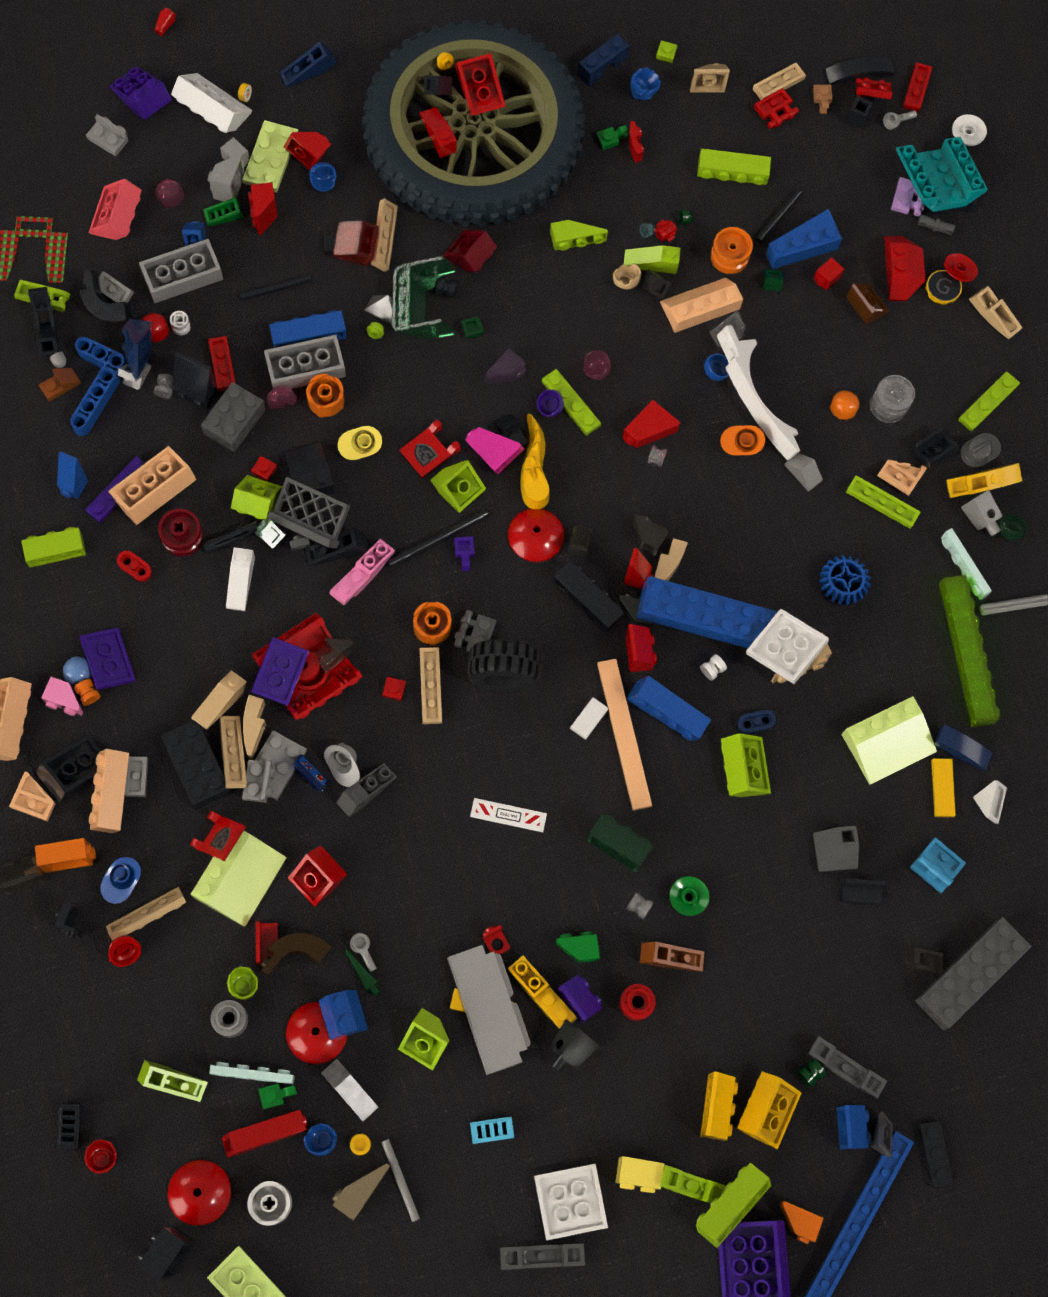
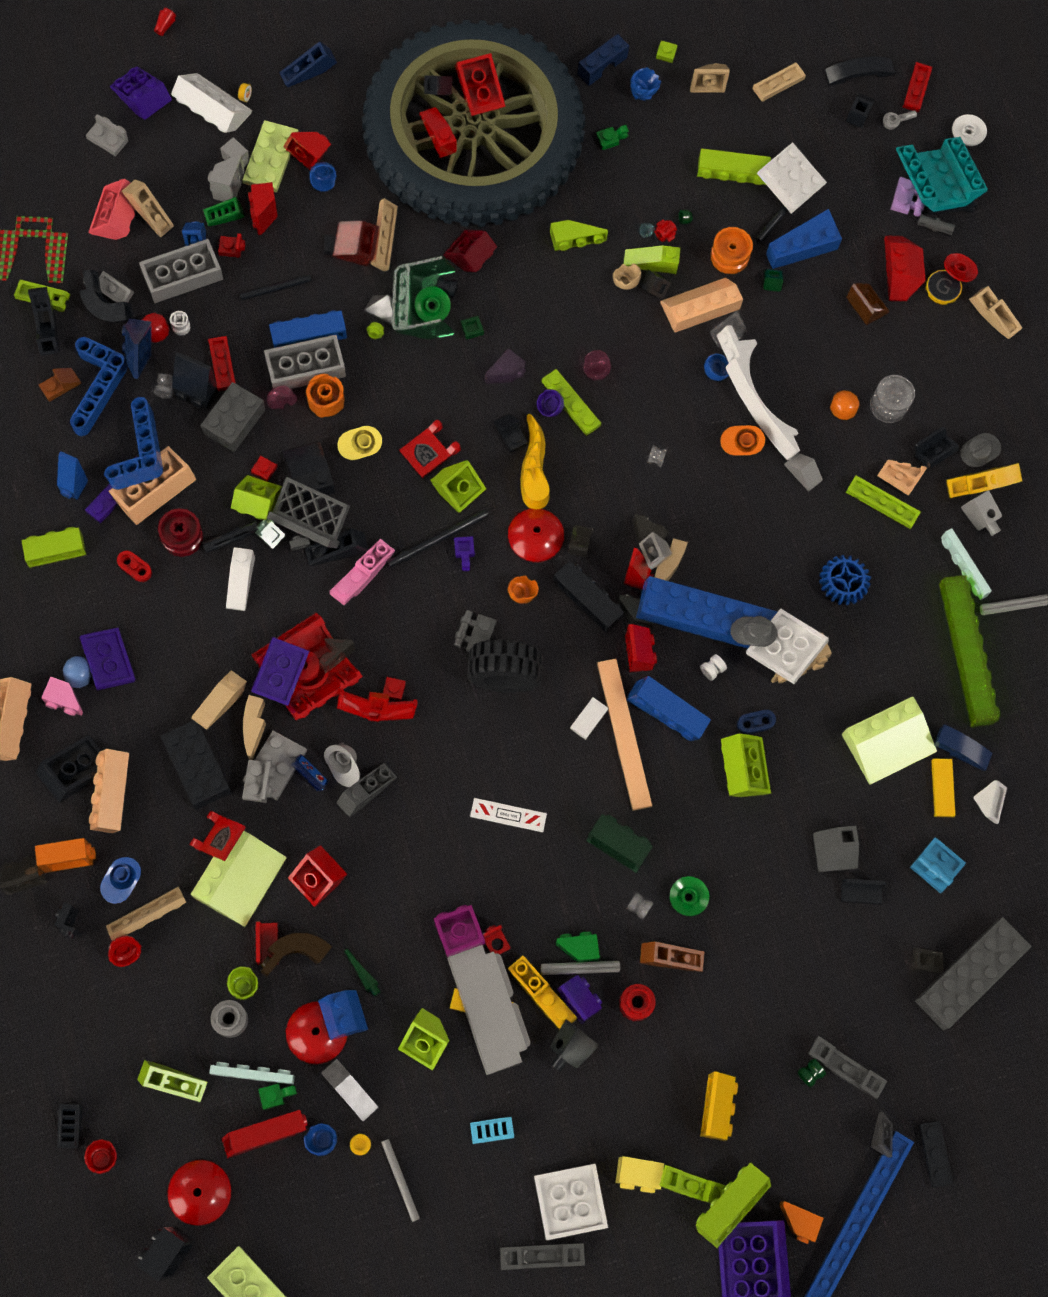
(32, 799): light nougat wing -> none
(58, 359): light grey hinge -> none
(87, 692): orange wheel -> none
(128, 378): light grey slope -> none
(136, 777): light grey plate -> none
(148, 207): none -> tan slope
(149, 463): none -> blue beam
(169, 193): clear pink hair -> none
(231, 246): none -> red bracket
(232, 752): tan plate -> none
(278, 1212): white brick -> none
(355, 1195): dark tan slope -> none
(360, 943): light grey plate -> none
(376, 707): none -> red plate
(430, 685): tan plate -> none
(432, 613): orange brick -> none
(438, 298): none -> green dish
(445, 60): yellow plate -> none
(459, 930): none -> magenta plate
(494, 448): dark pink slope -> none
(522, 589): none -> orange hair
(580, 967): none -> light grey axle
(634, 139): red slope -> none
(650, 426): red slope -> none
(654, 550): none -> light grey slope
(754, 631): none -> dark grey piece
(769, 1110): yellow slope -> none
(774, 103): red plate -> none
(791, 177): none -> white plate
(823, 95): medium nougat plate -> none
(828, 274): red brick -> none
(853, 1127): blue slope -> none
(873, 88): red plate -> none
(989, 401): lime plate -> none
(1012, 527): clear green hair -> none

